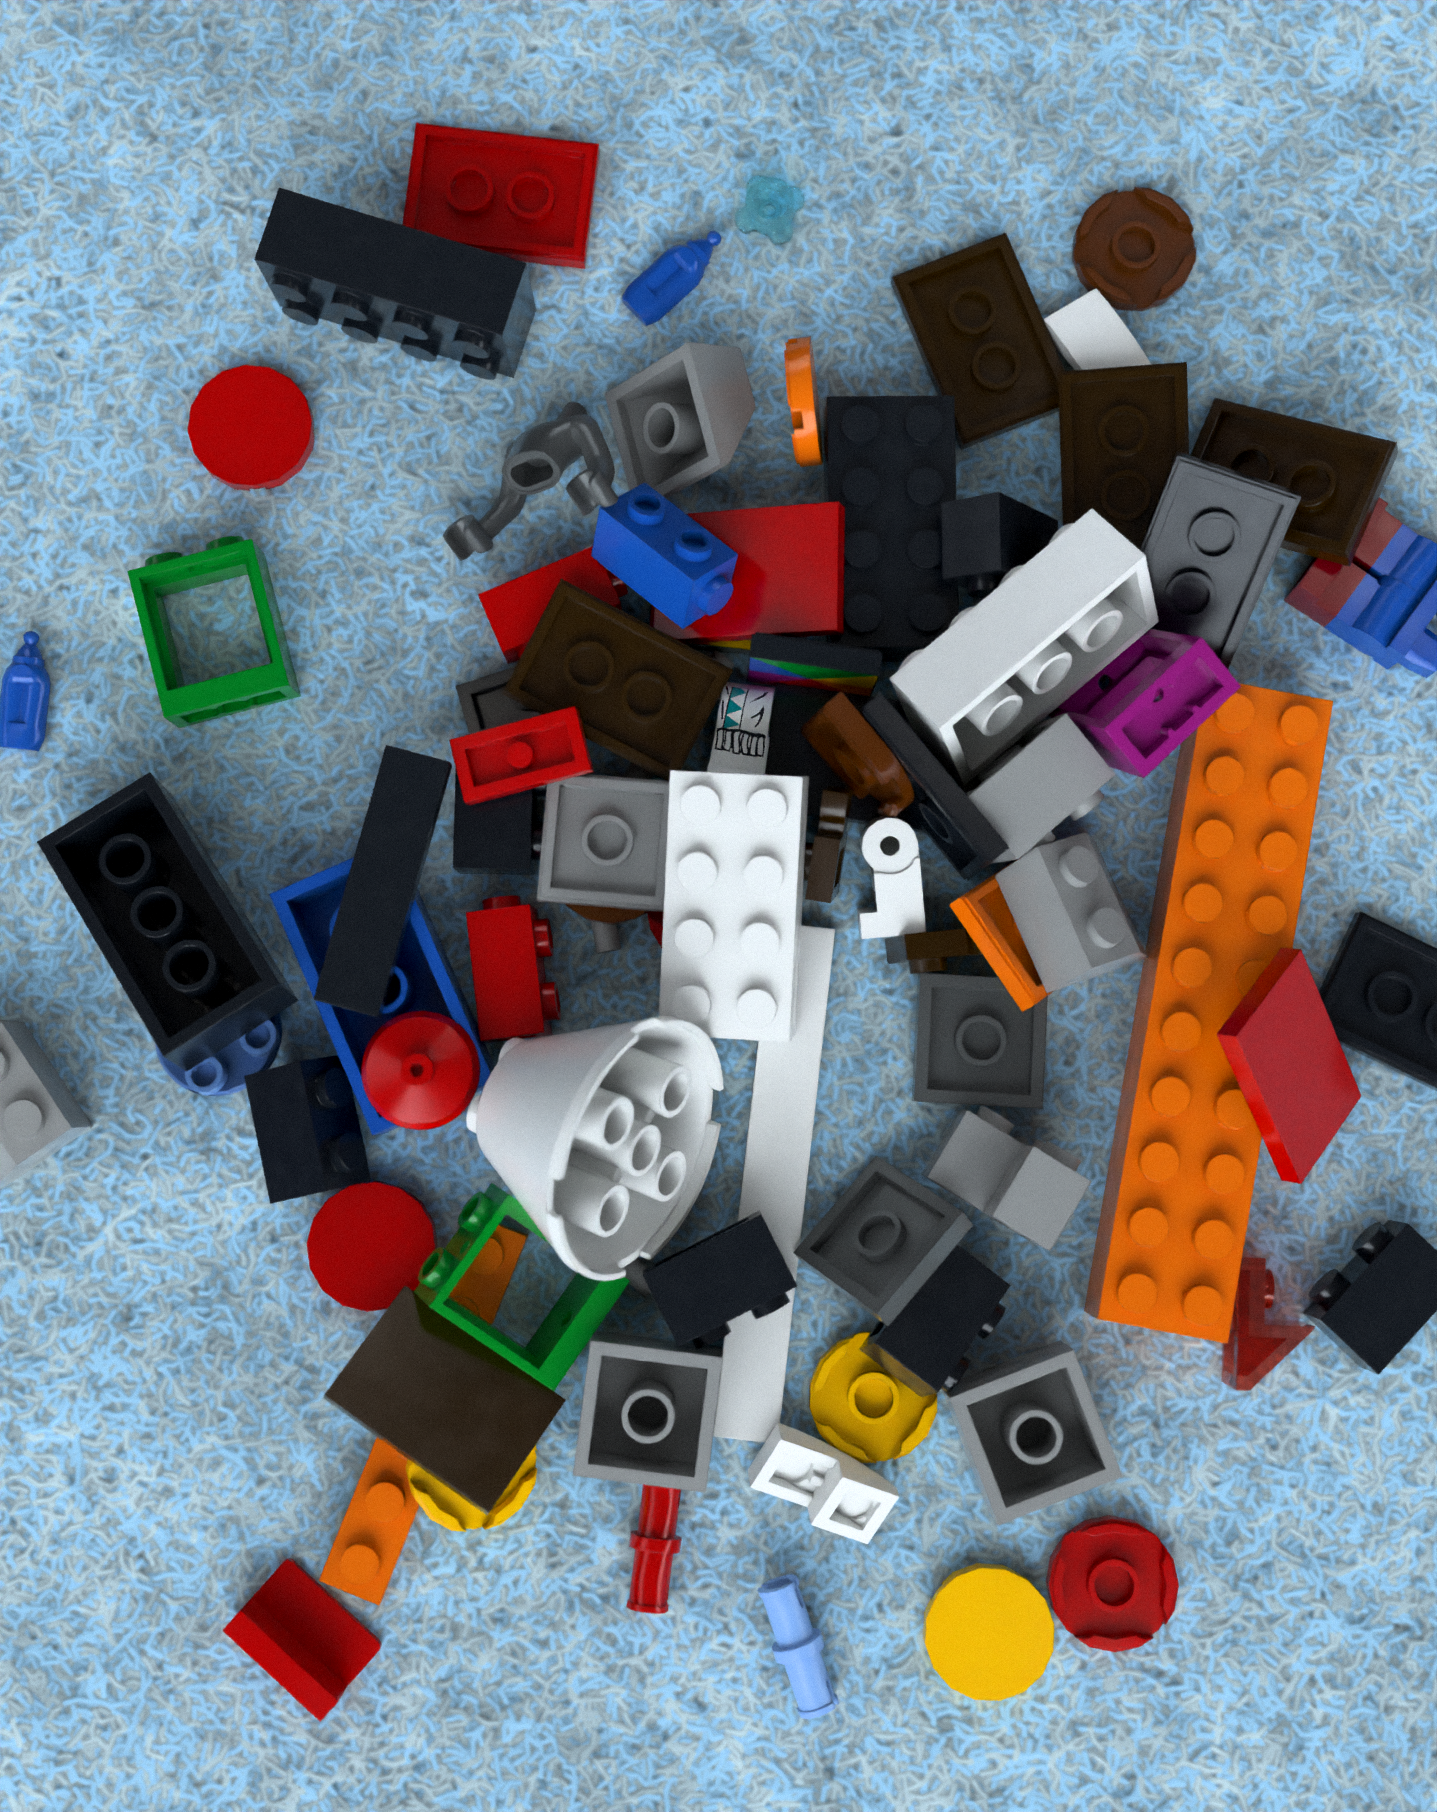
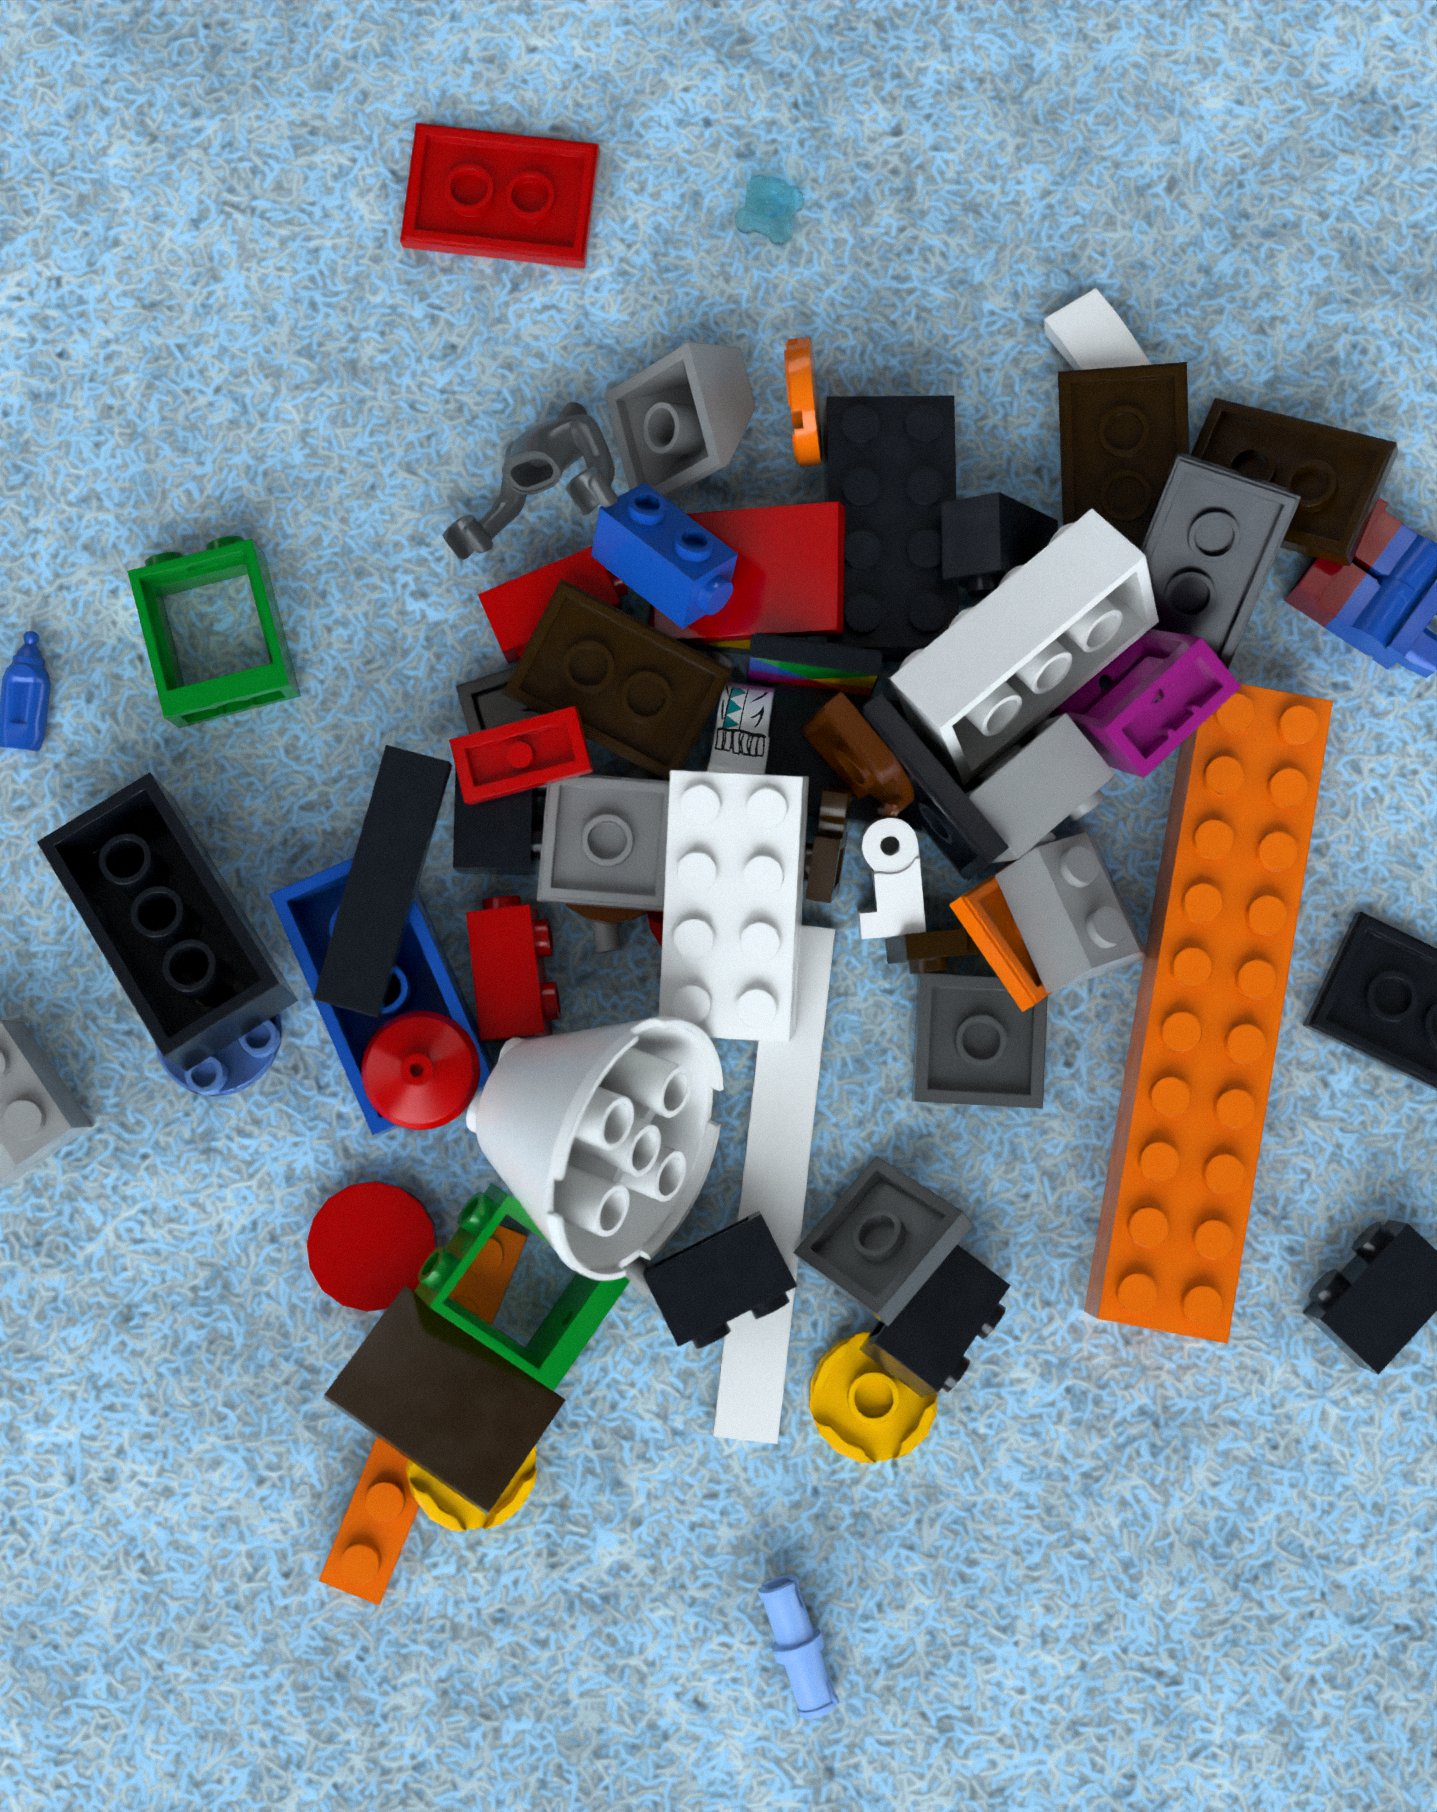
(251, 427): red tile -> none
(303, 1638): red panel -> none
(307, 1128): black piece -> none
(396, 285): black brick -> none
(648, 1411): light grey brick -> none
(654, 1549): red pin -> none
(669, 279): blue piece -> none
(832, 1485): white slope -> none
(982, 338): dark brown tile -> none
(988, 1632): yellow tile -> none
(1012, 1182): light grey brick -> none
(1032, 1432): light grey brick -> none
(1094, 1565): red tile -> none
(1129, 268): reddish brown tile -> none
(1257, 1342): clear red slope -> none
(1289, 1064): red tile -> none

